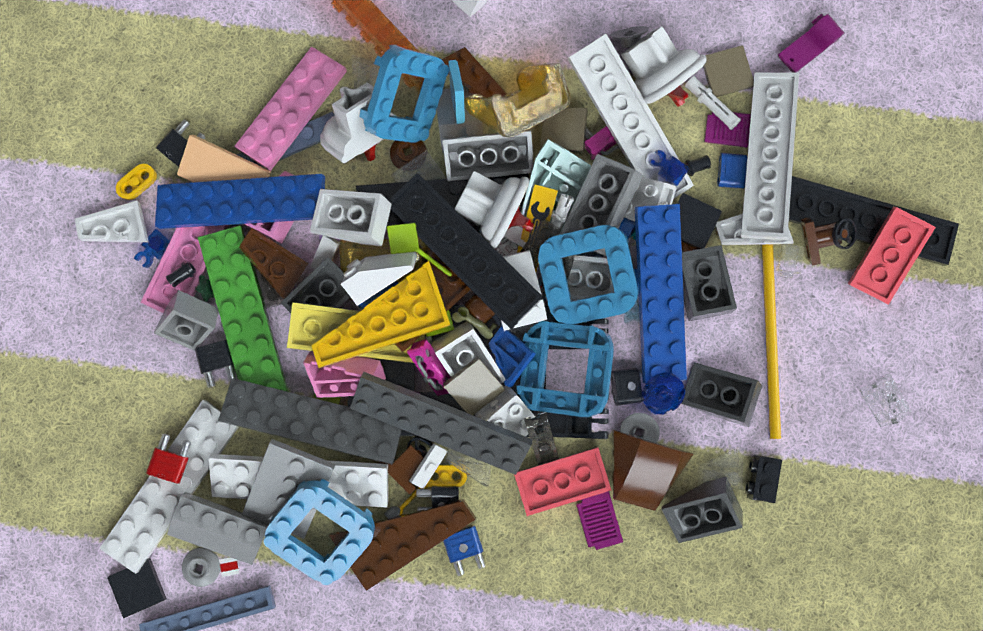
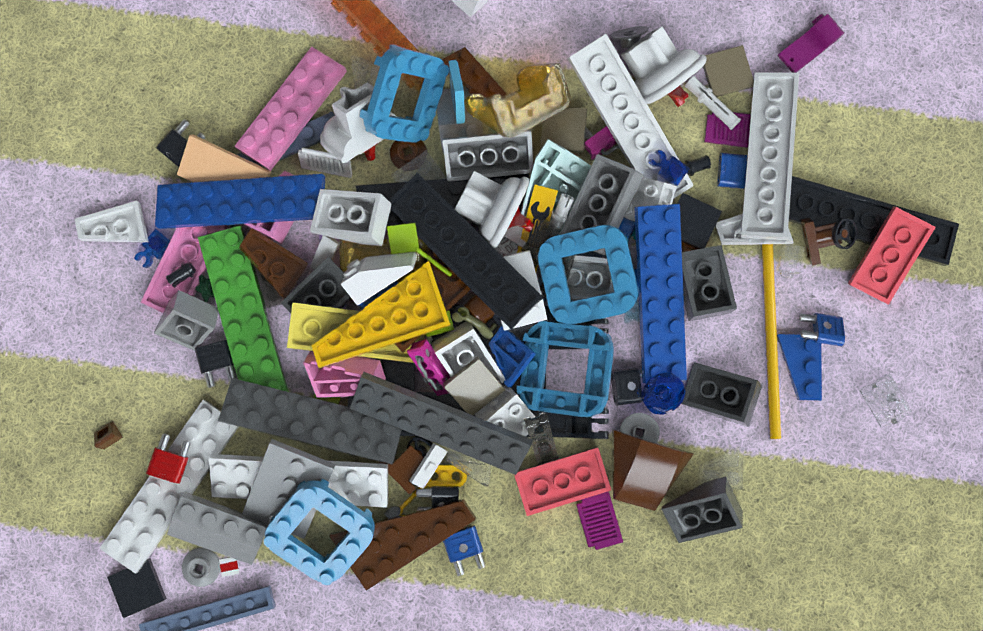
(106, 436): none -> reddish brown slope
(136, 180): yellow plate -> none
(323, 162): none -> white window
(763, 479): black bracket -> none
(804, 365): none -> blue wing
(826, 329): none -> blue piece

